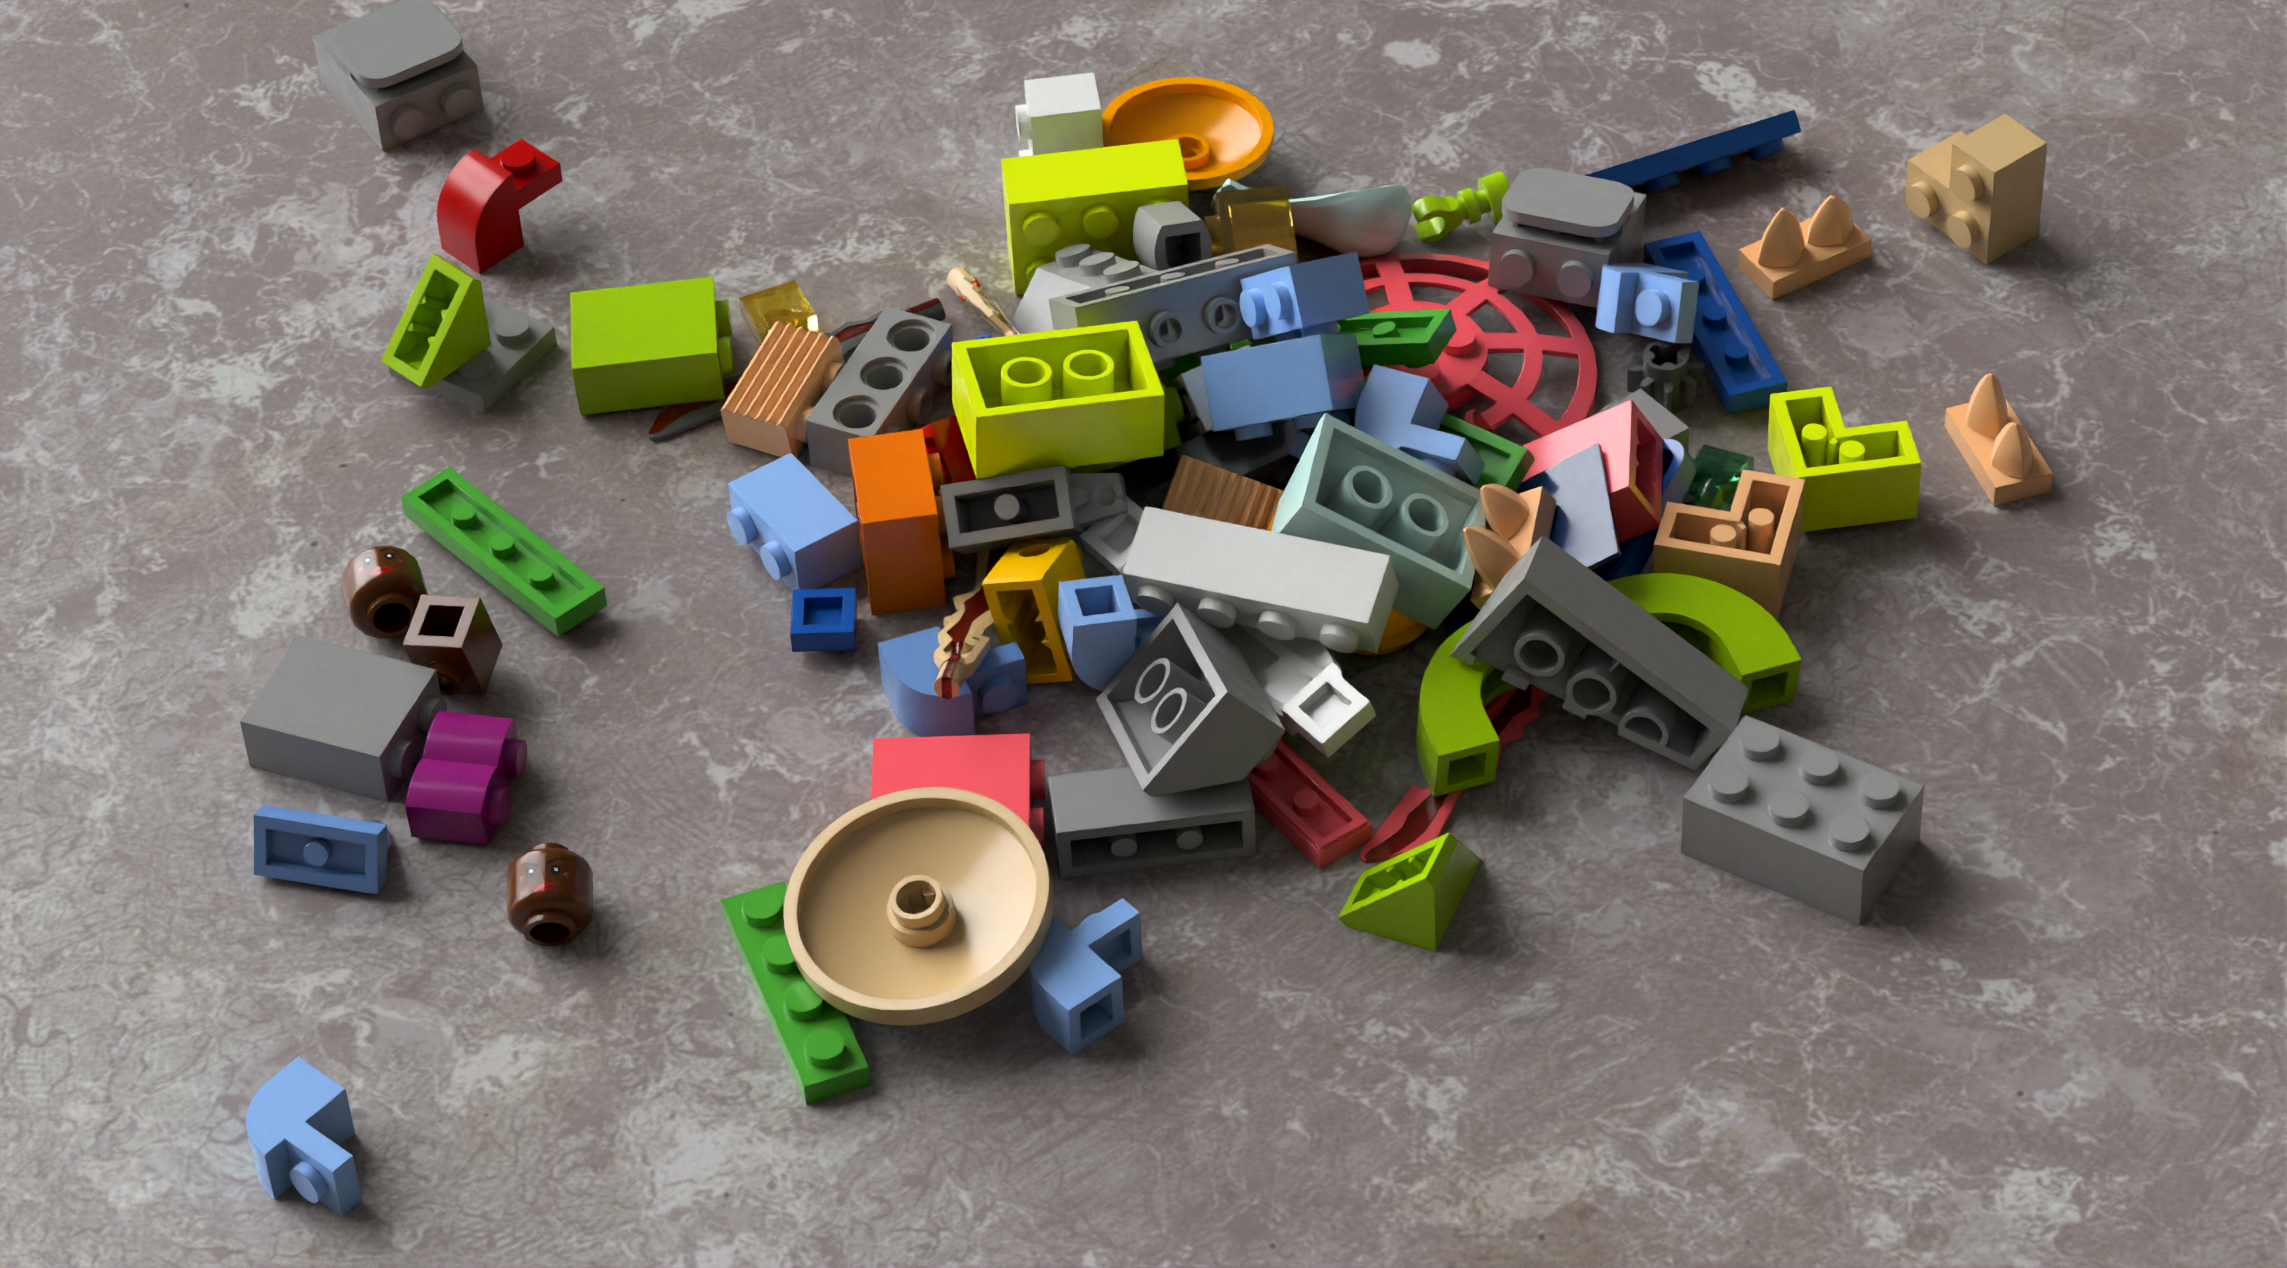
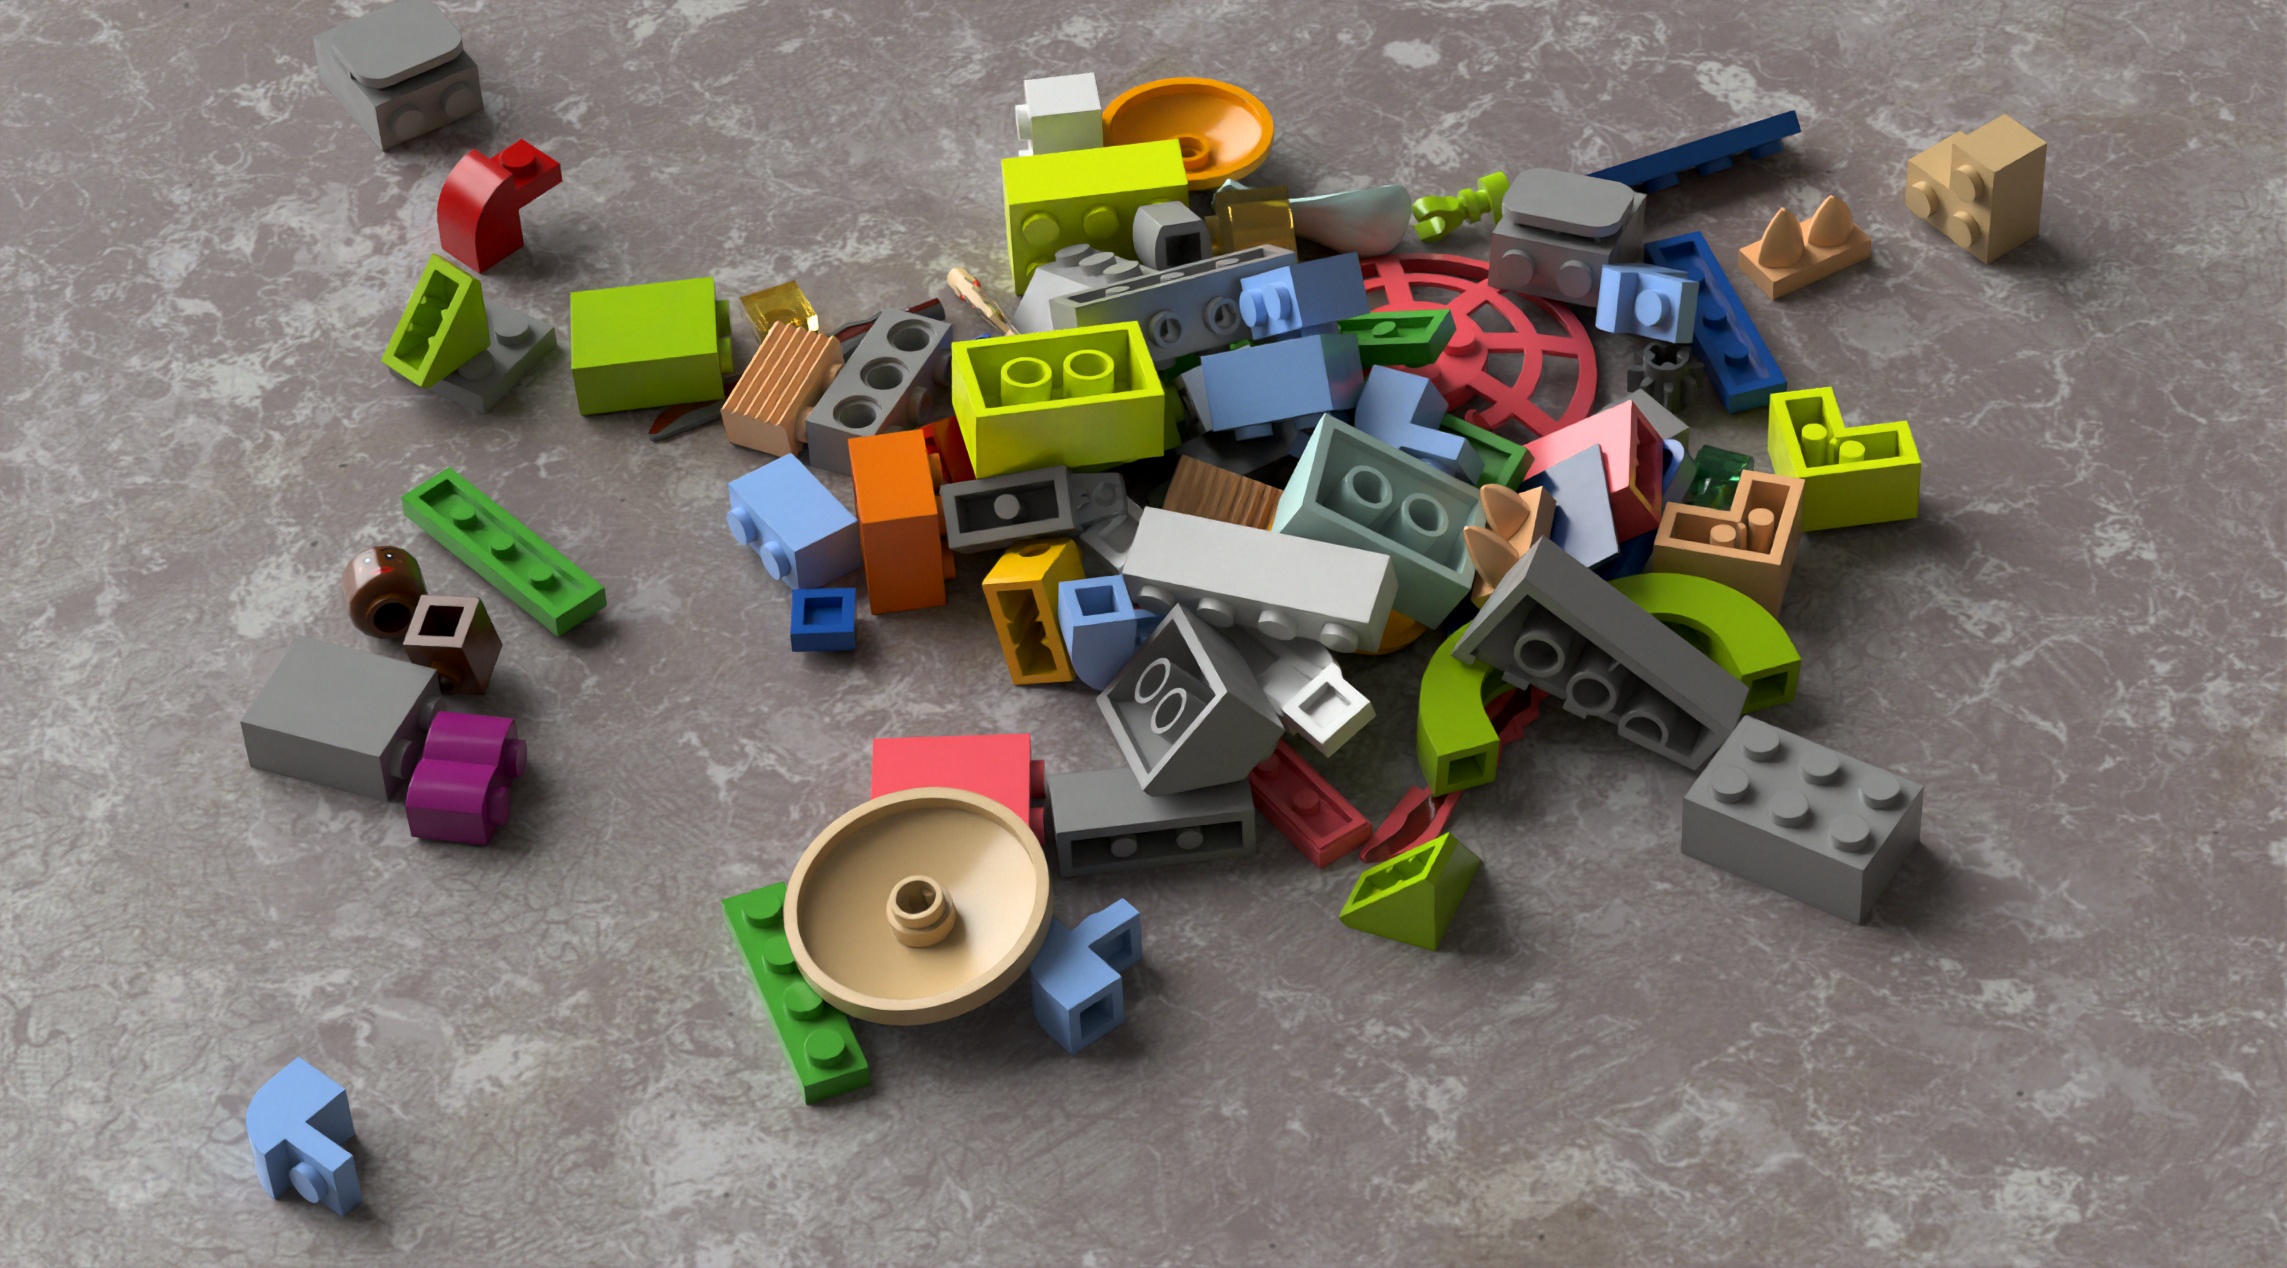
(321, 849): medium blue tile -> none
(549, 894): reddish brown head -> none
(910, 677): medium blue brick -> none
(966, 633): tan sword -> none
(1997, 445): light nougat tile -> none

